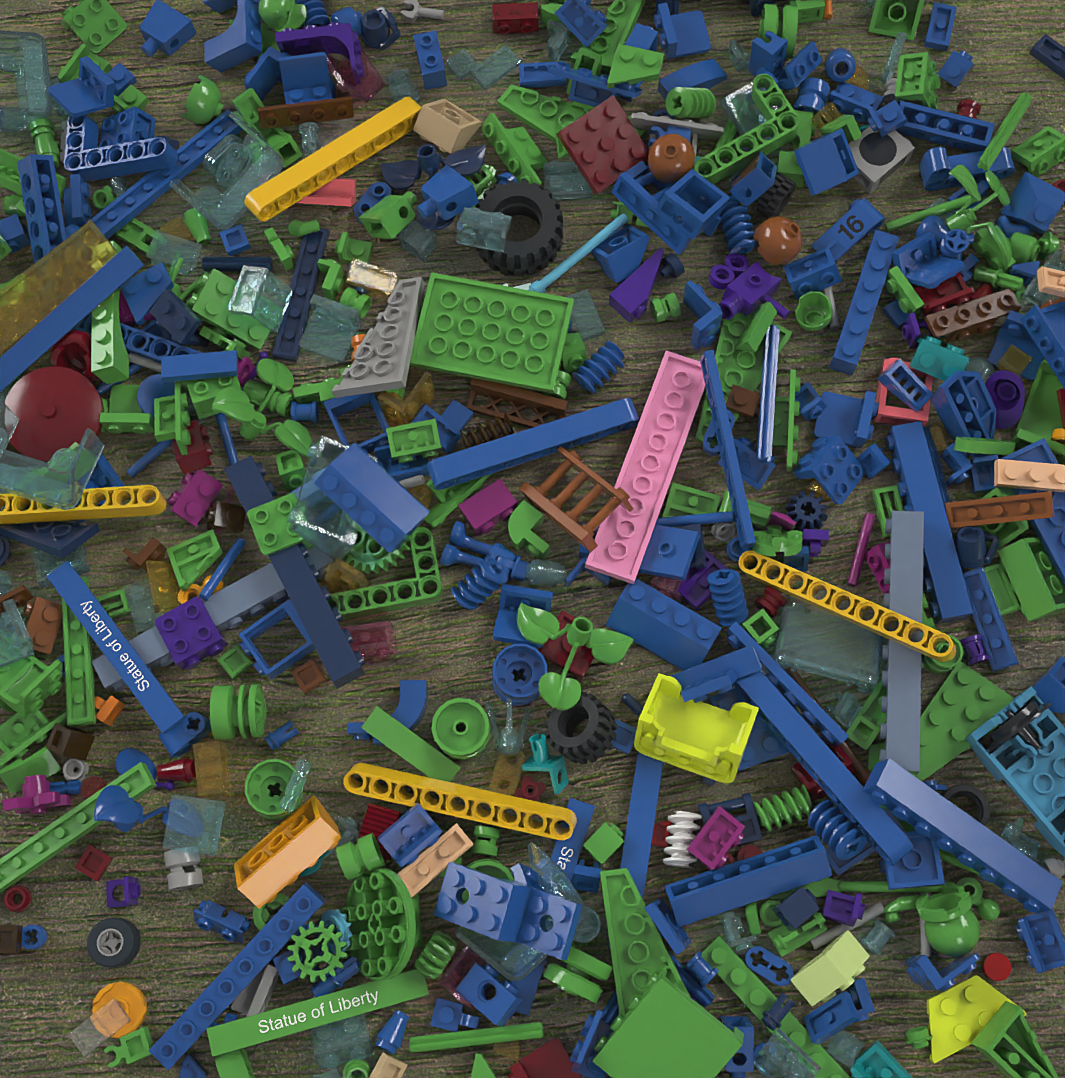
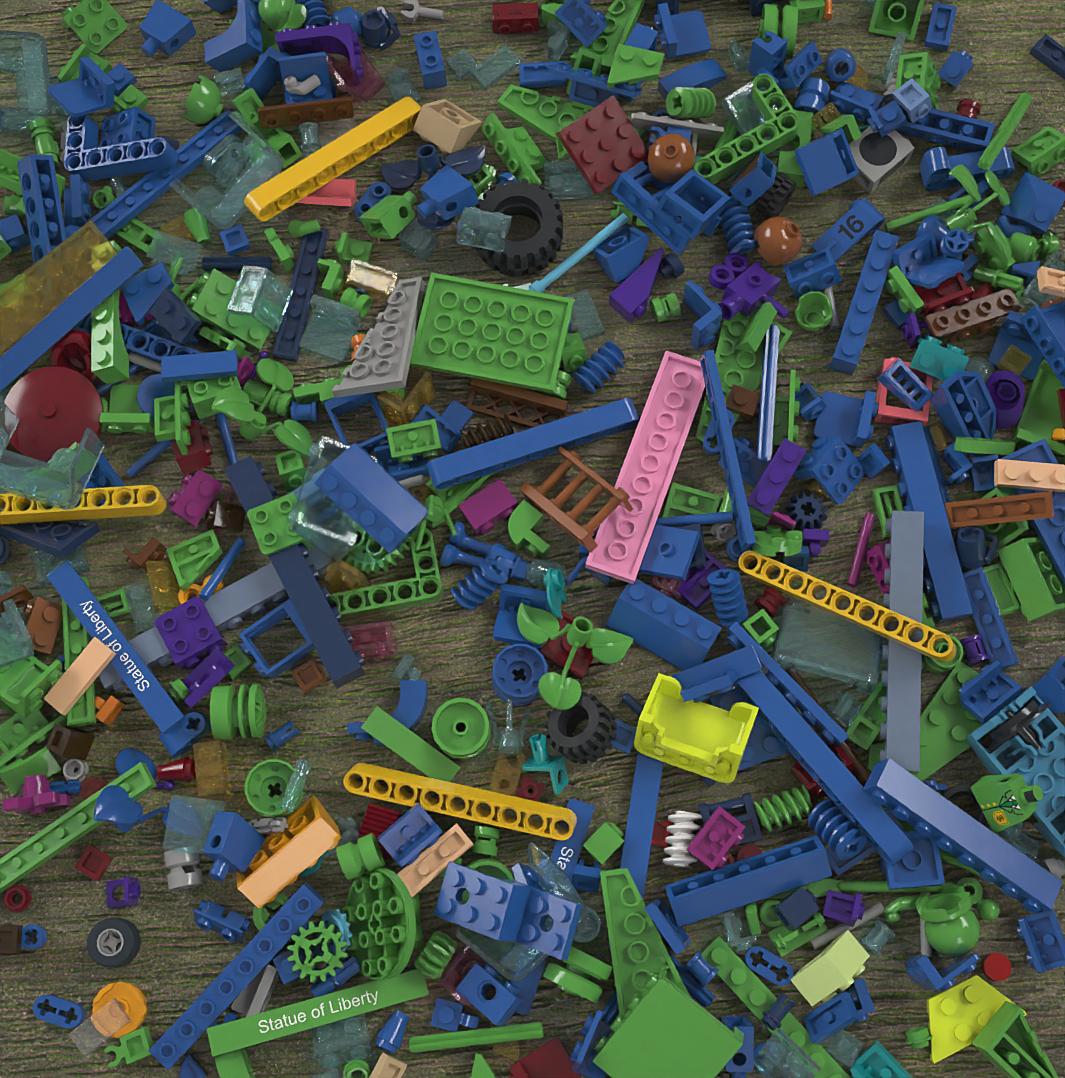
(61, 1005): none -> blue beam
(79, 676): none -> light nougat tile
(178, 690): none -> bright green plate
(206, 676): none -> dark purple bracket
(230, 81): none -> clear light blue bracket
(231, 844): none -> blue torso
(269, 825): none -> light grey axle
(301, 88): none -> light grey arm
(405, 669): none -> clear light blue tile
(435, 512): none -> bright green plant
(555, 590): none -> teal plate
(776, 477): none -> dark purple plate
(913, 100): none -> medium blue bracket
(988, 692): none -> blue bracket
(1006, 799): none -> bright green torso

